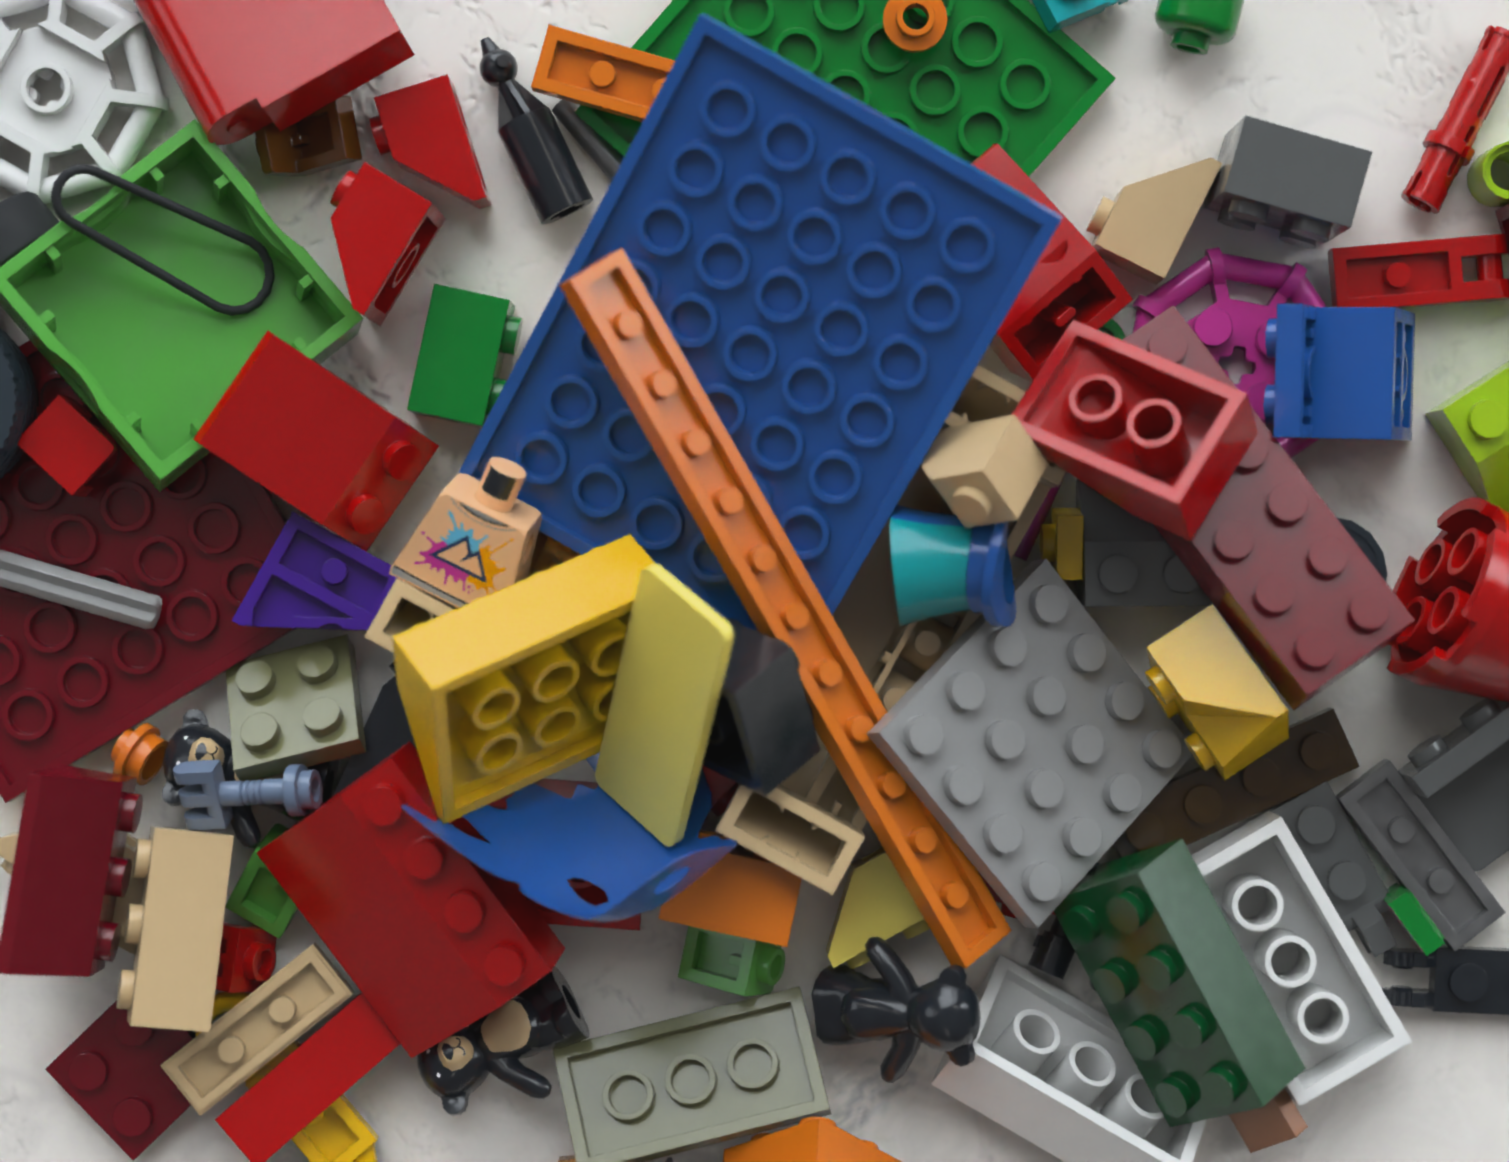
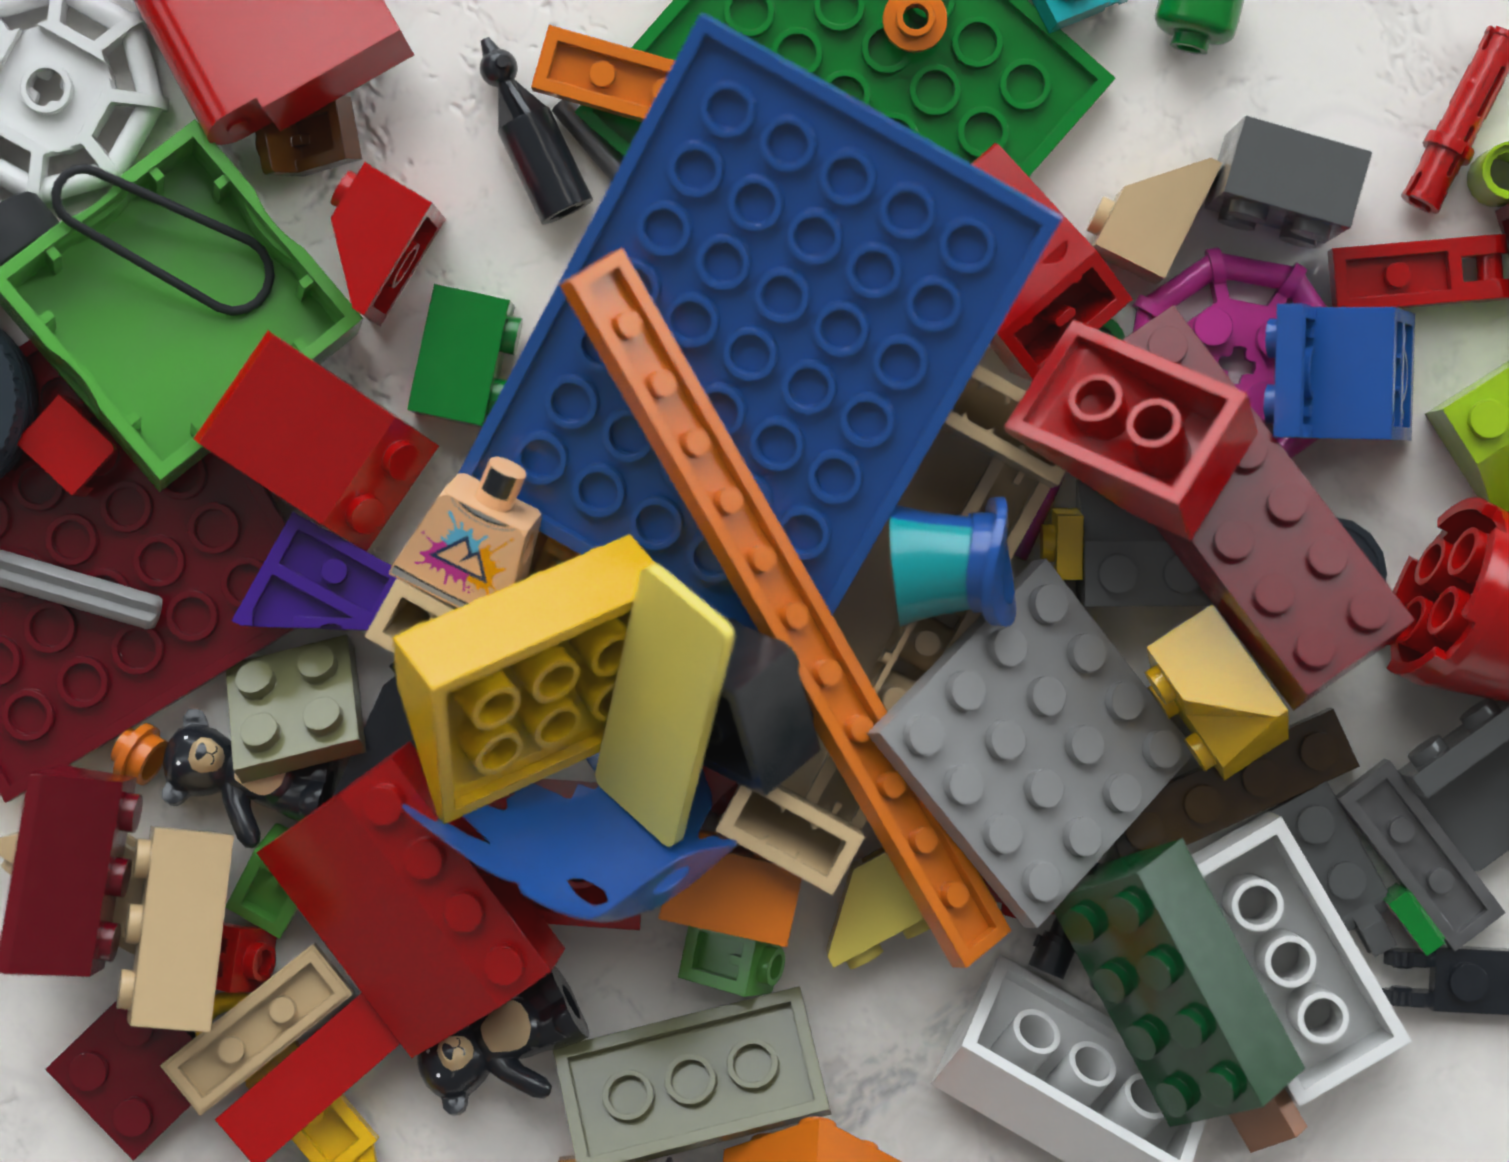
(213, 797): sand blue hinge -> none
(430, 138): red slope -> none
(863, 1009): black piece -> none
(985, 469): tan slope -> none

